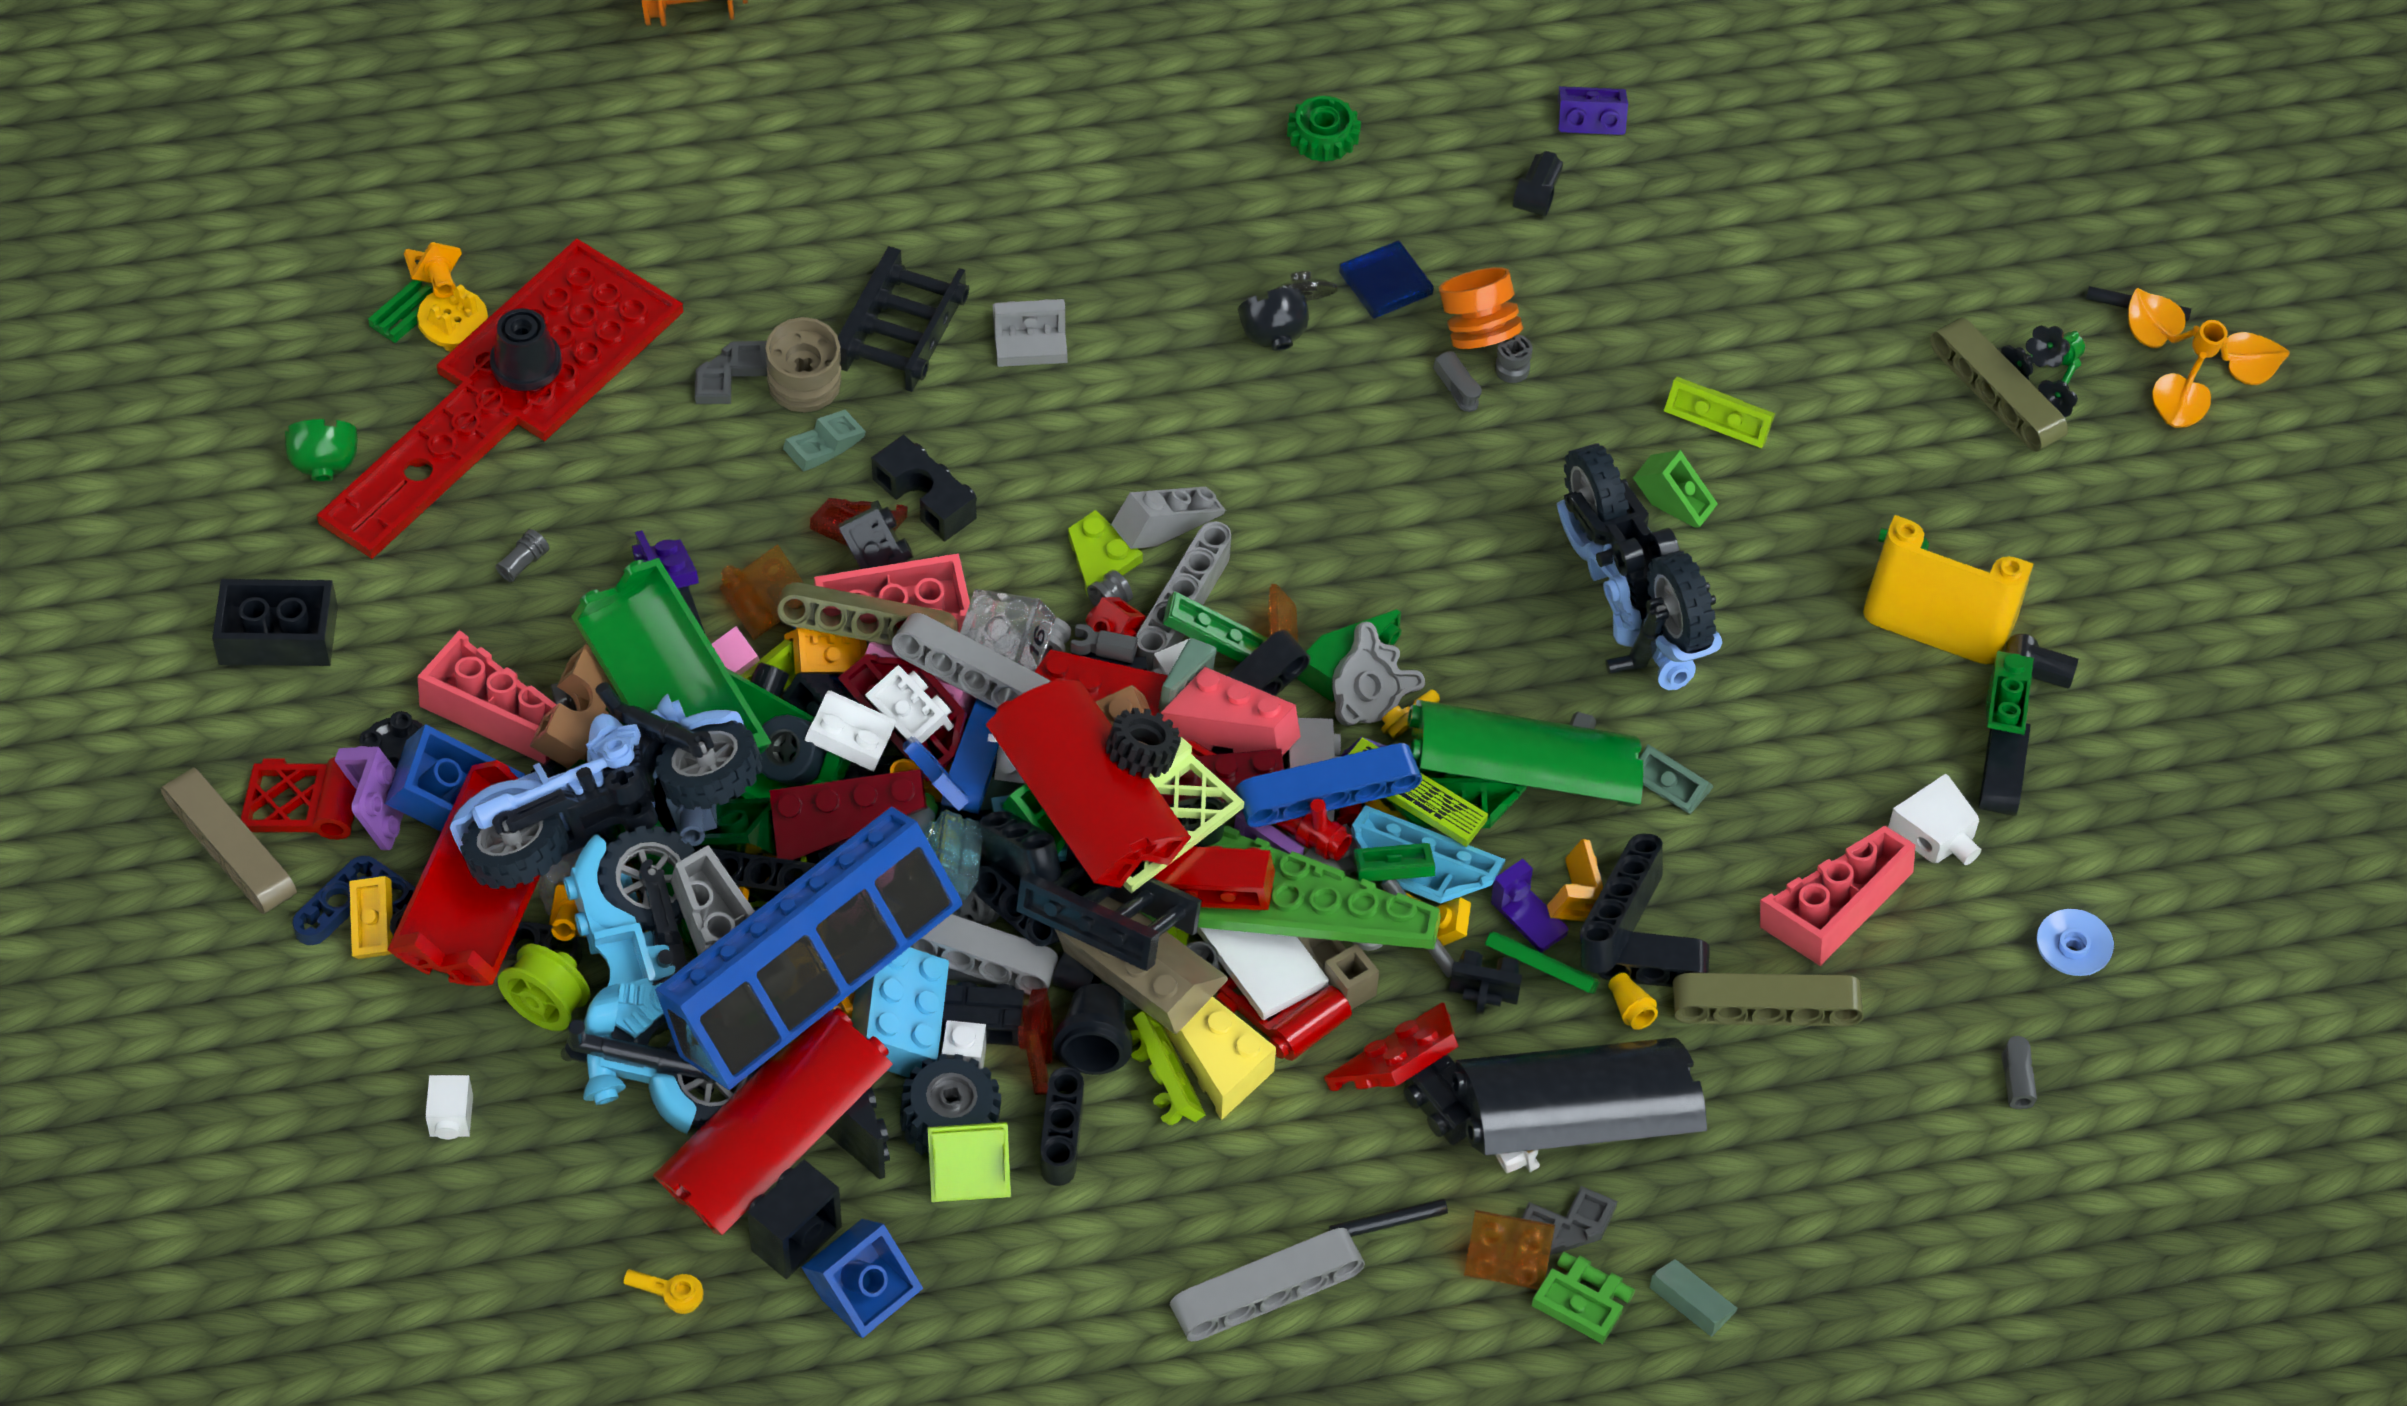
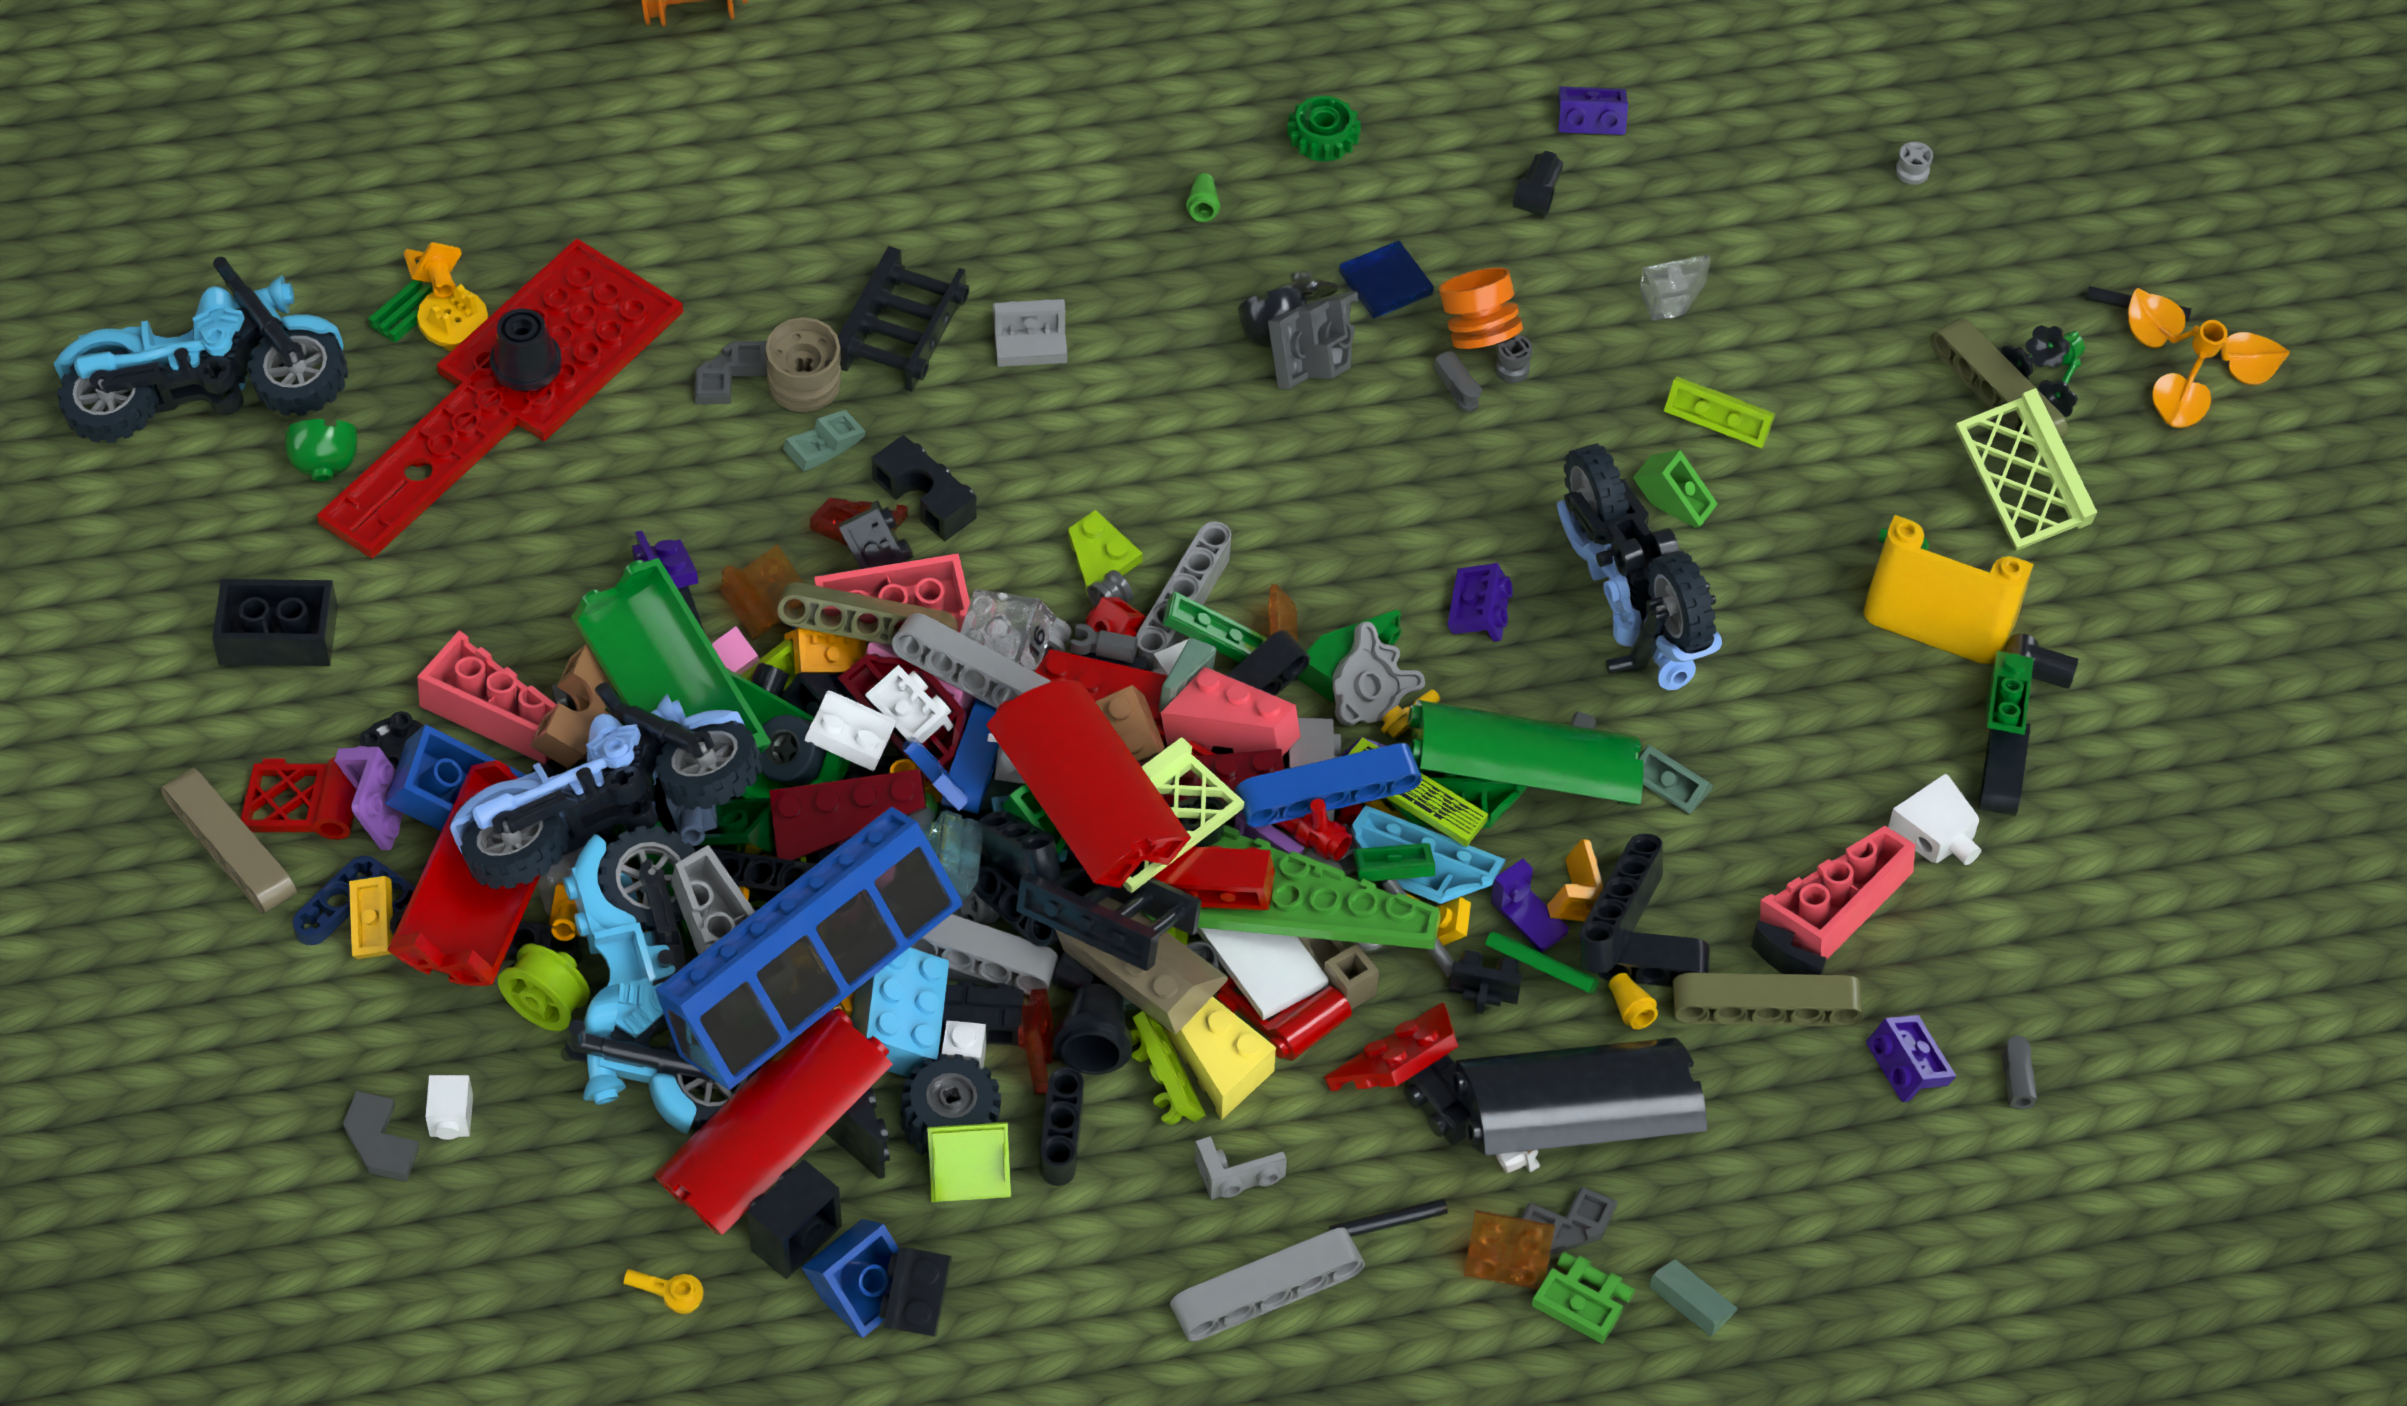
(203, 362): none -> piece
(379, 1152): none -> dark grey tile
(528, 550): dark grey pin -> none
(916, 1291): none -> black bracket
(1138, 757): black tyre -> none
(1161, 515): light grey slope -> none
(1203, 199): none -> bright green cone
(1231, 1181): none -> light grey bracket
(1313, 340): none -> dark grey slope
(1480, 600): none -> dark purple bracket
(1673, 286): none -> clear slope
(1777, 950): none -> black slope
(1909, 1056): none -> dark purple bracket
(1914, 163): none -> light grey wheel
(2056, 465): none -> yellowish green fence
(2076, 930): light blue dish -> none

